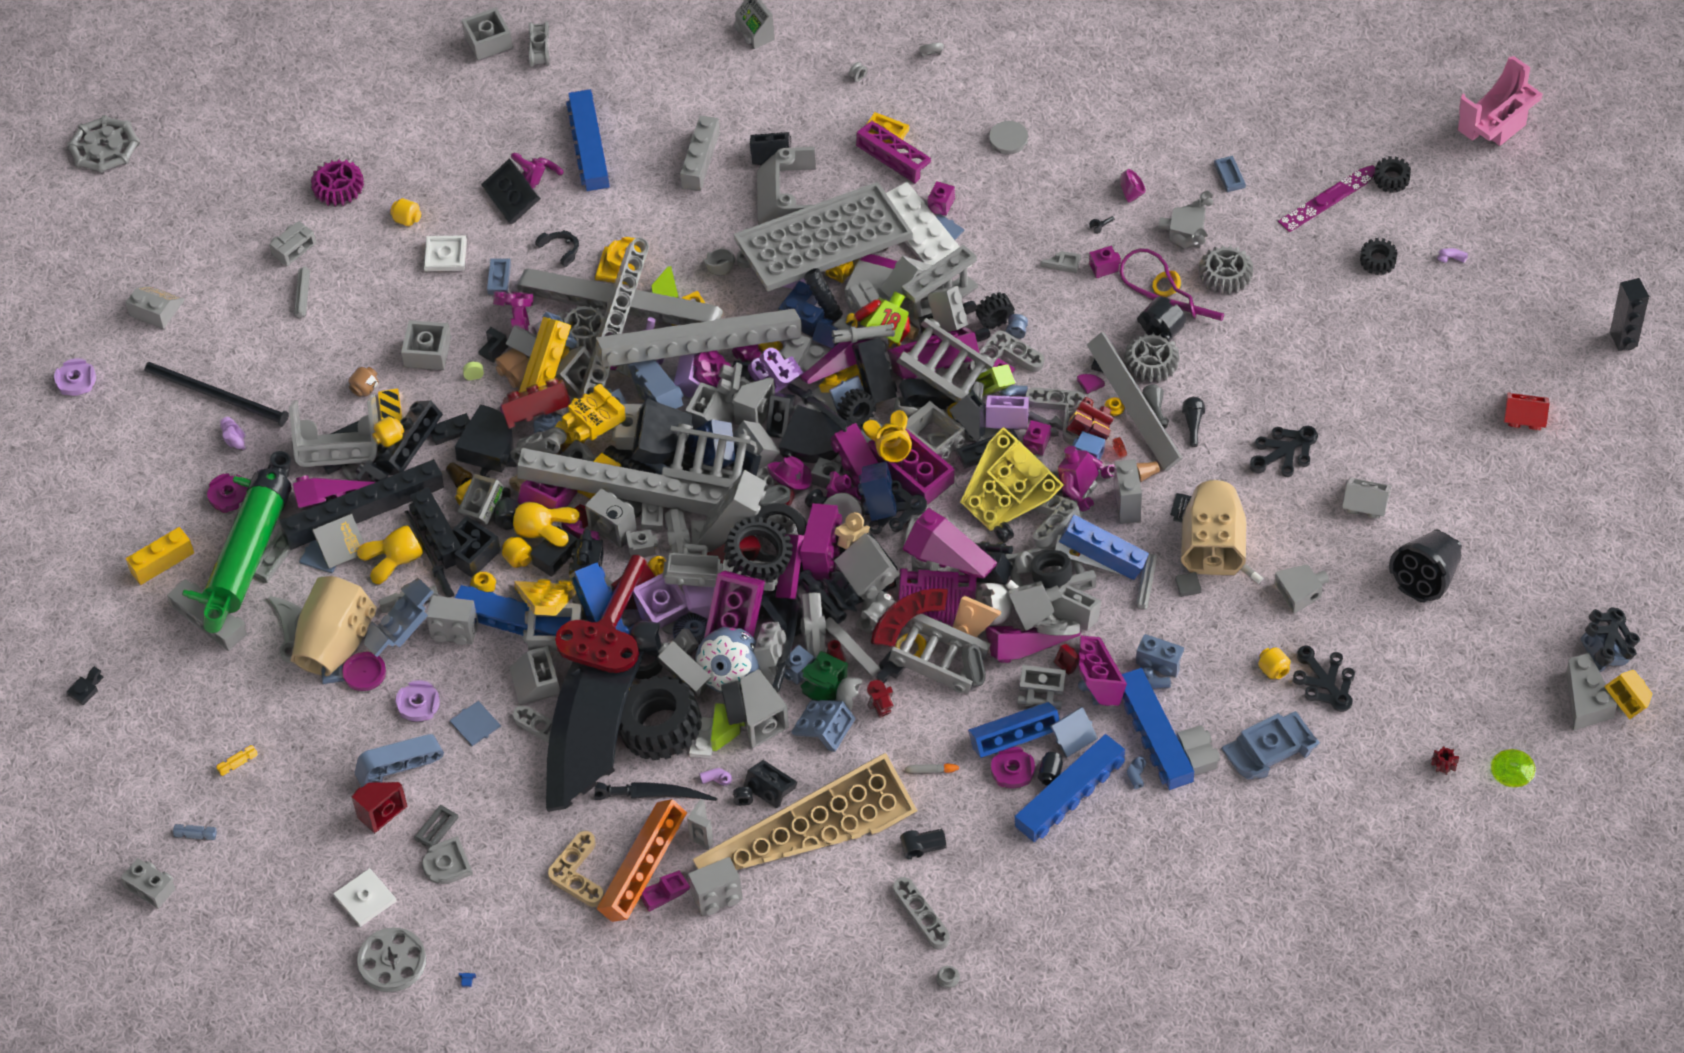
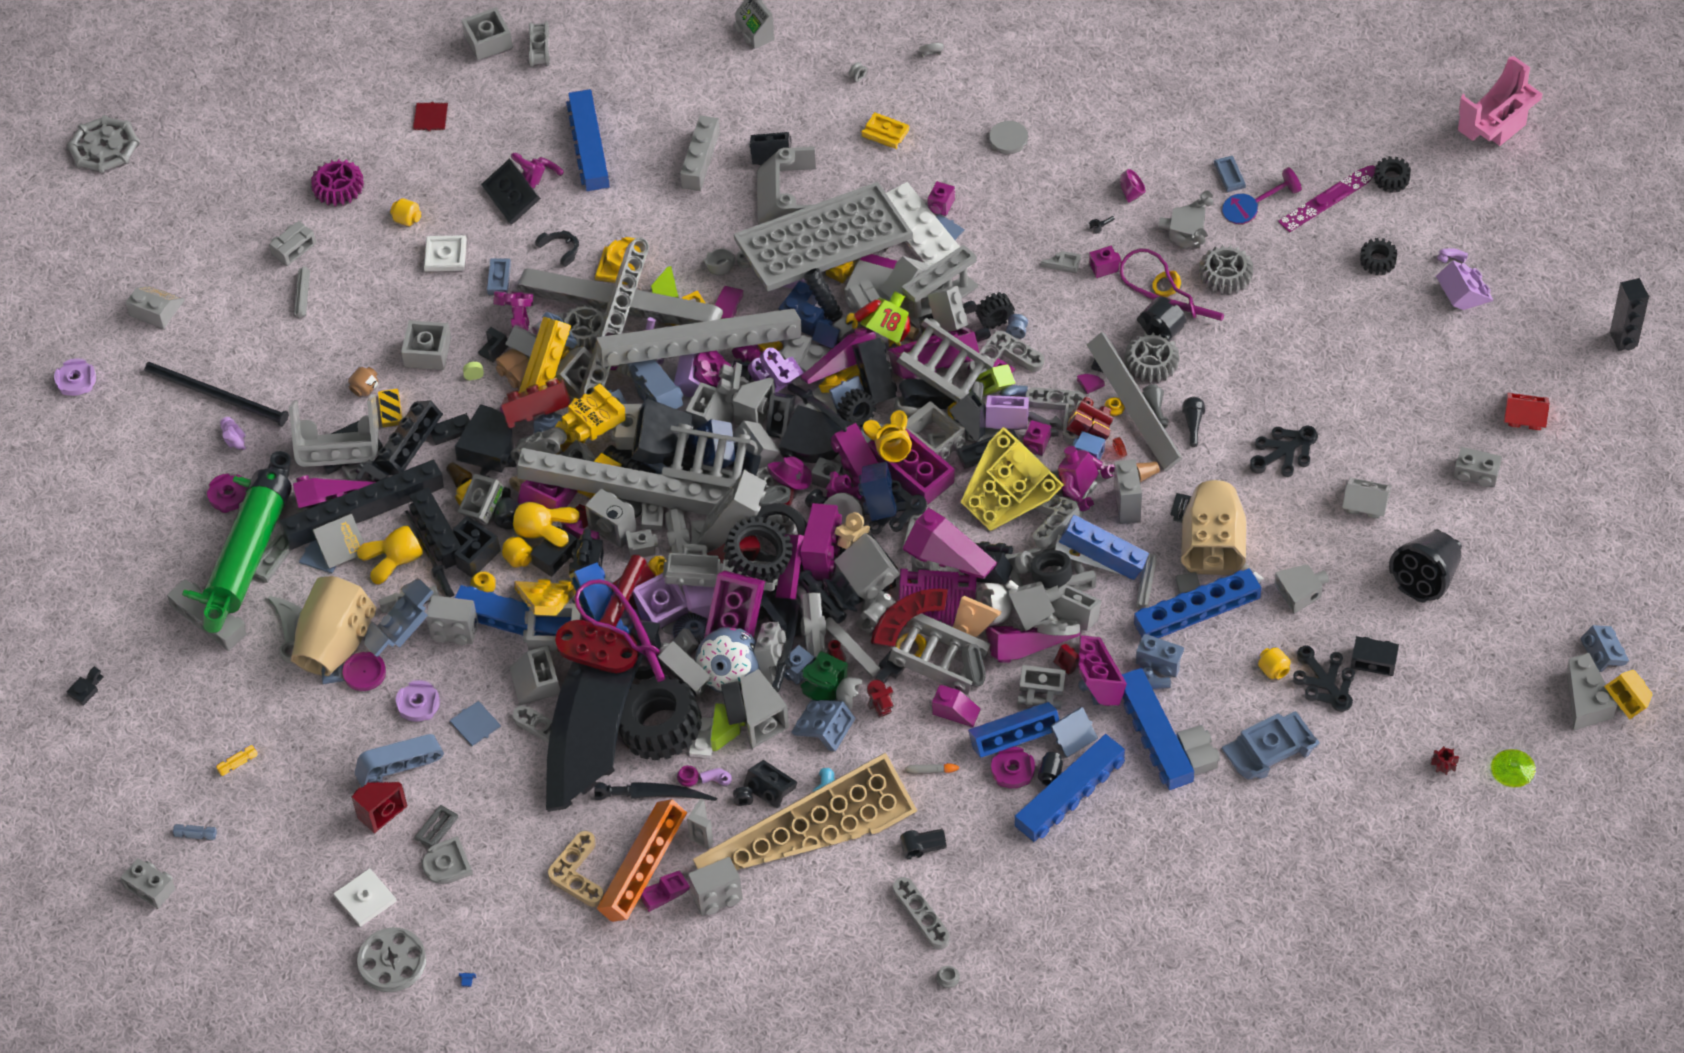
(159, 555): yellow brick -> none
(387, 431): yellow head -> none
(430, 116): none -> dark red piece
(646, 647): none -> magenta piece
(688, 776): none -> magenta plate
(728, 301): none -> magenta slope
(827, 776): none -> medium azure arm
(854, 334): light grey pin -> none
(888, 153): magenta fence -> none
(954, 706): none -> magenta slope
(1004, 532): black bush -> none
(1135, 770): sand blue arm -> none
(1189, 614): none -> blue brick
(1244, 208): none -> piece
(1374, 656): none -> black brick
(1464, 286): none -> lavender slope
(1477, 467): none -> light grey brick
(1616, 619): black plant -> none

